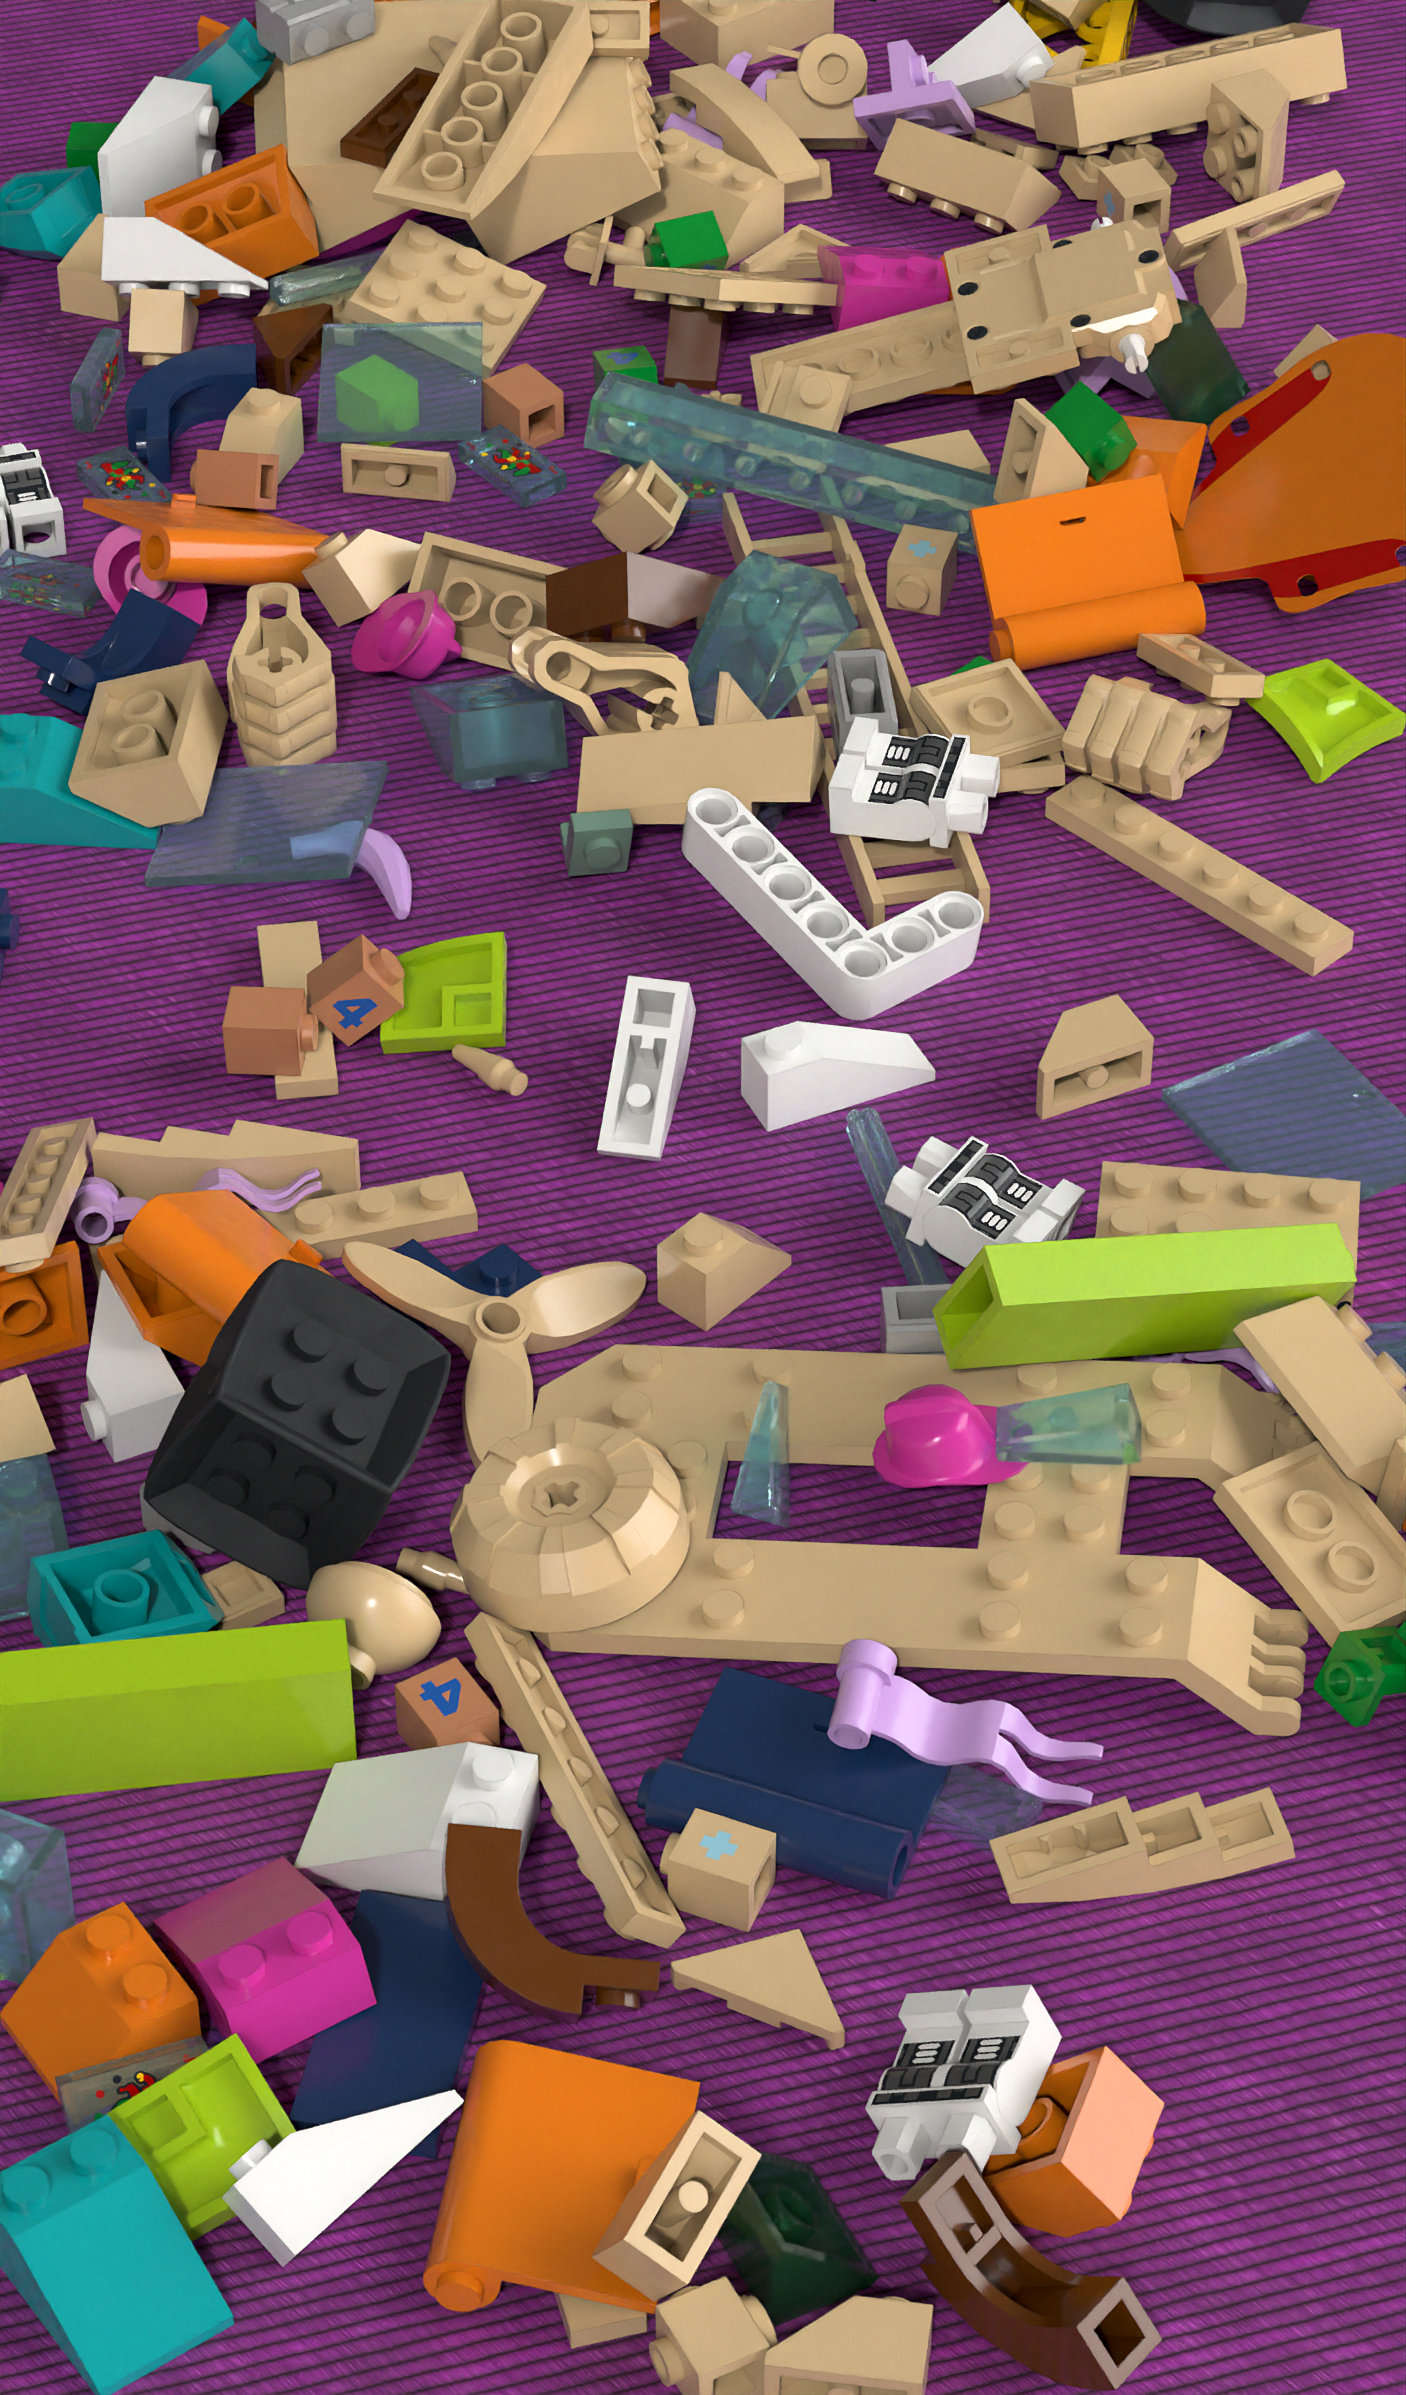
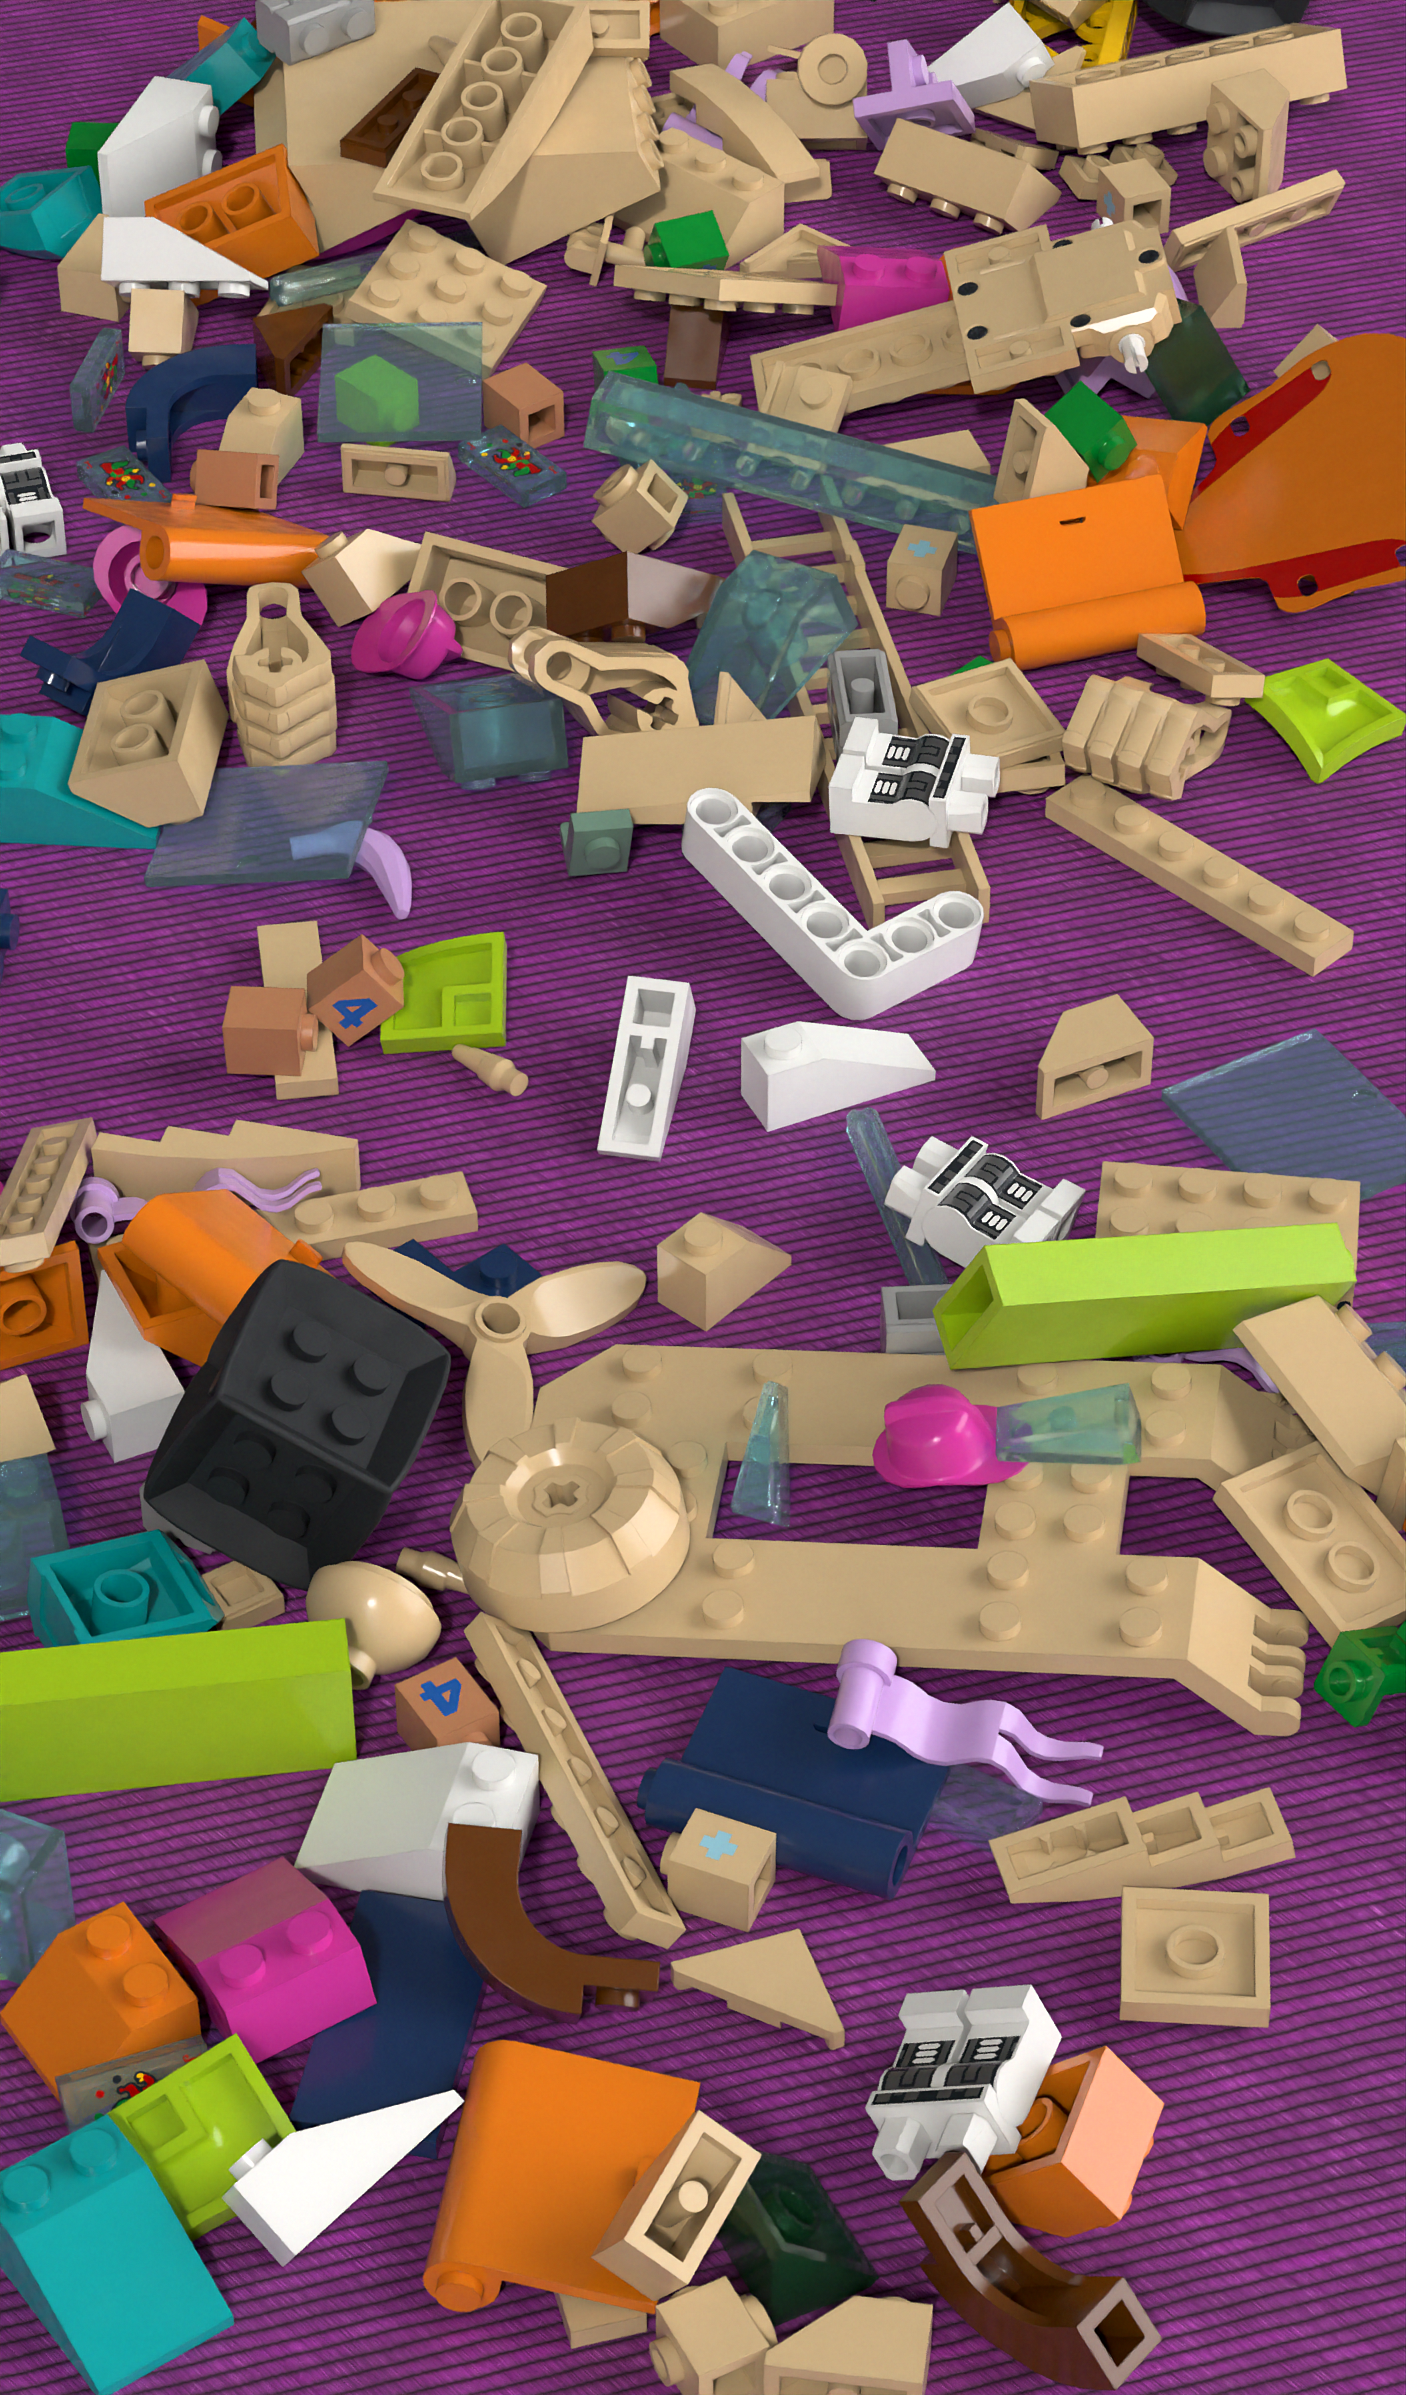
(1194, 1957): none -> tan plate

